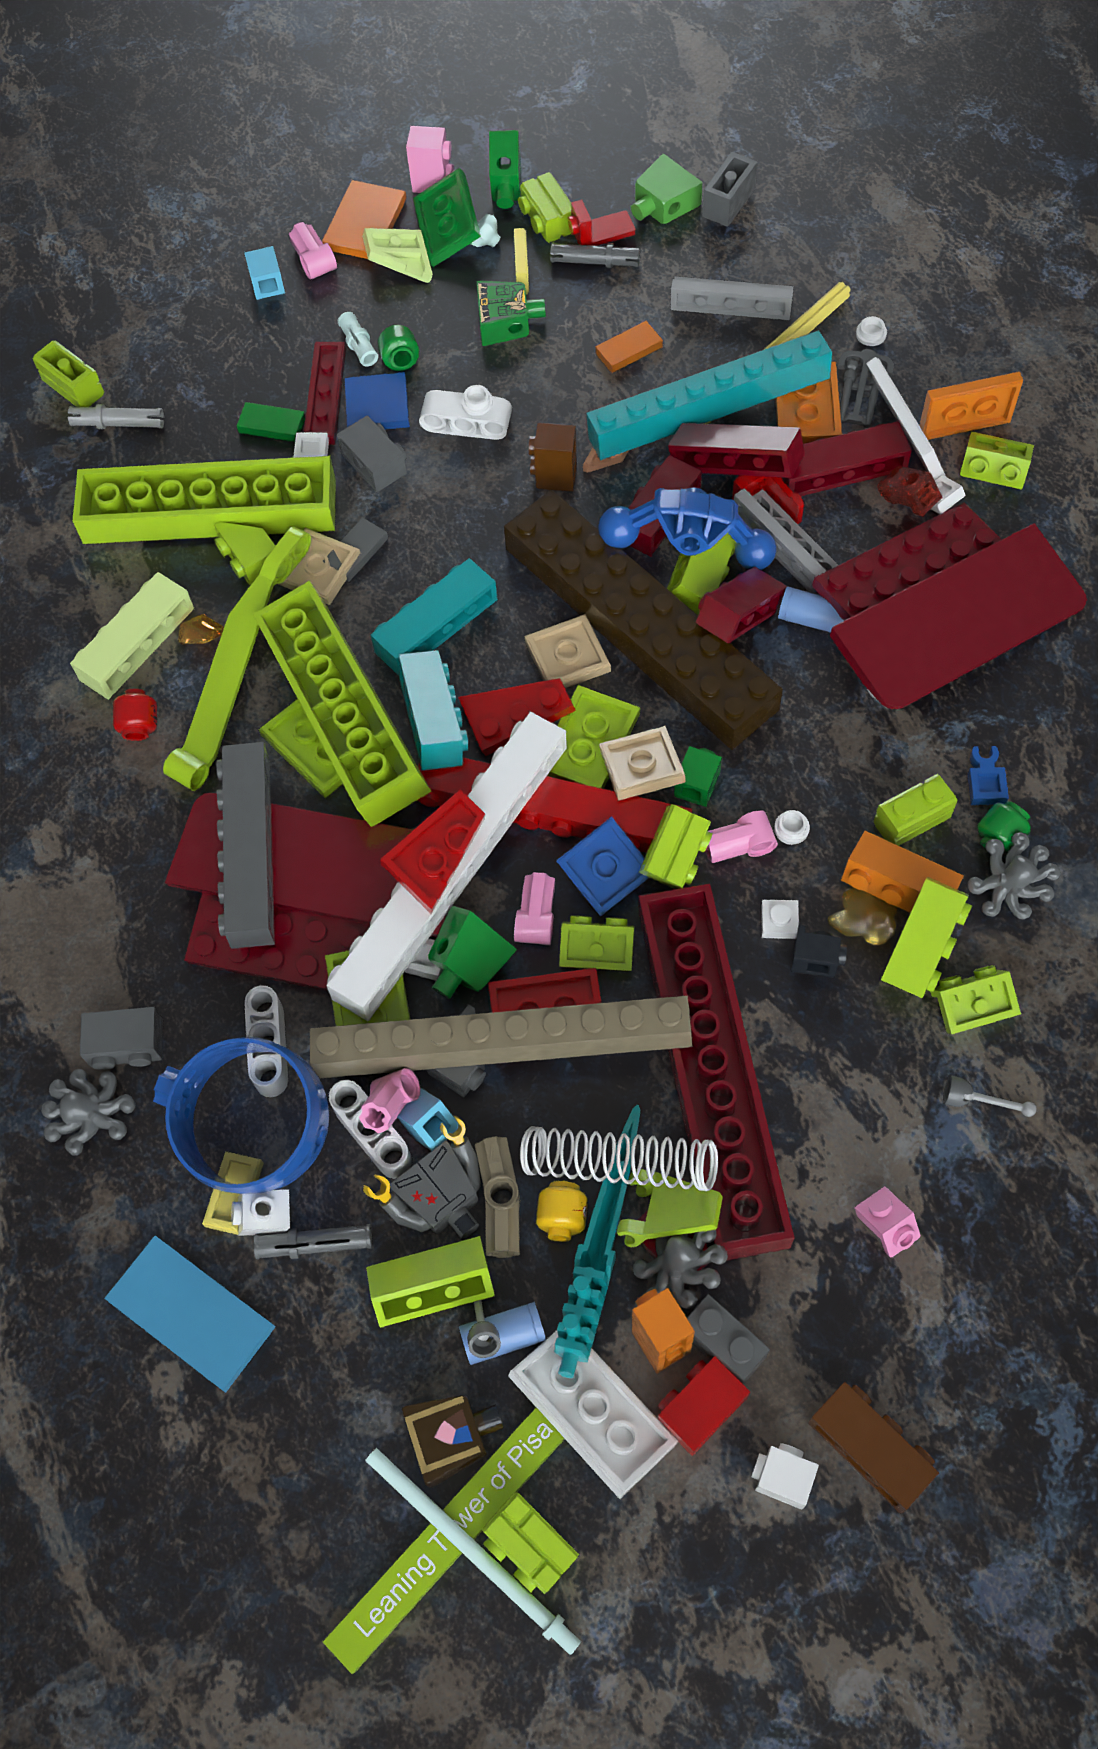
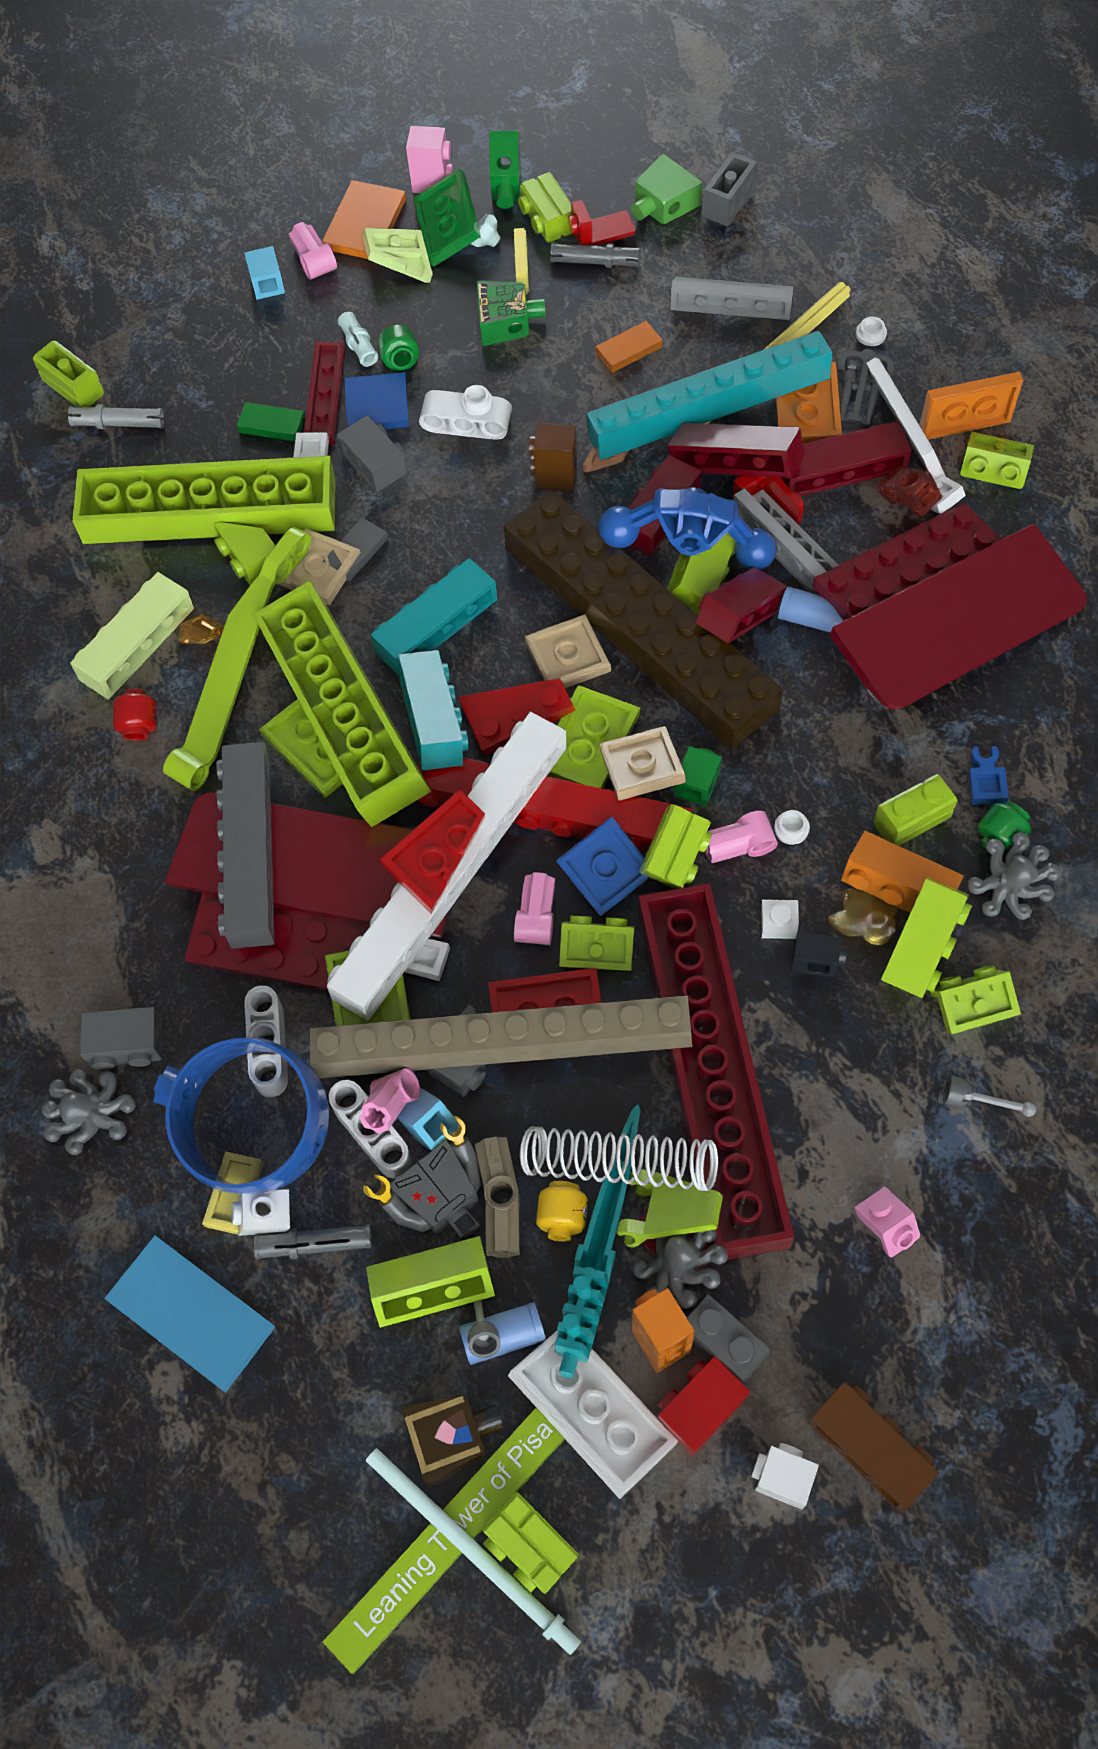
(467, 952): green torso -> none

